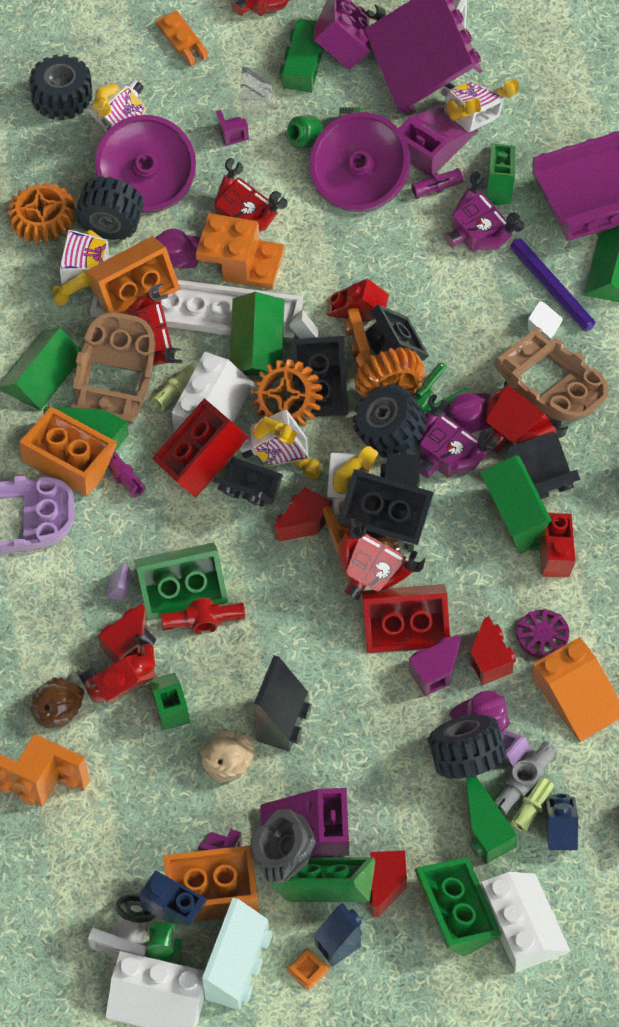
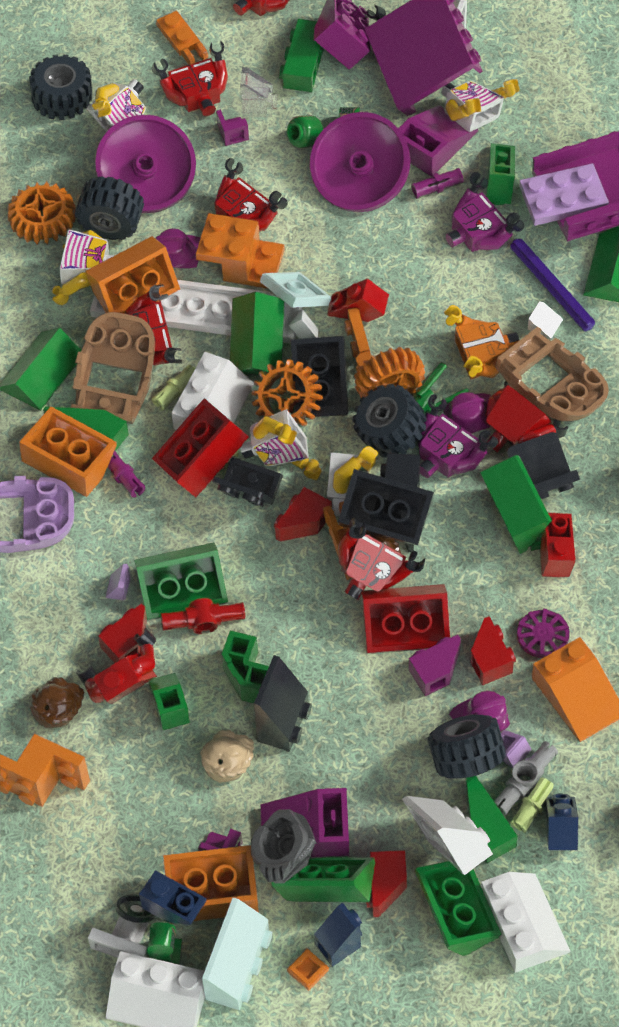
(196, 84): none -> red torso
(240, 666): none -> green brick
(295, 289): none -> light aqua tile
(393, 331): black bracket -> none
(450, 832): none -> white slope
(479, 343): none -> orange torso
(563, 194): none -> lavender plate

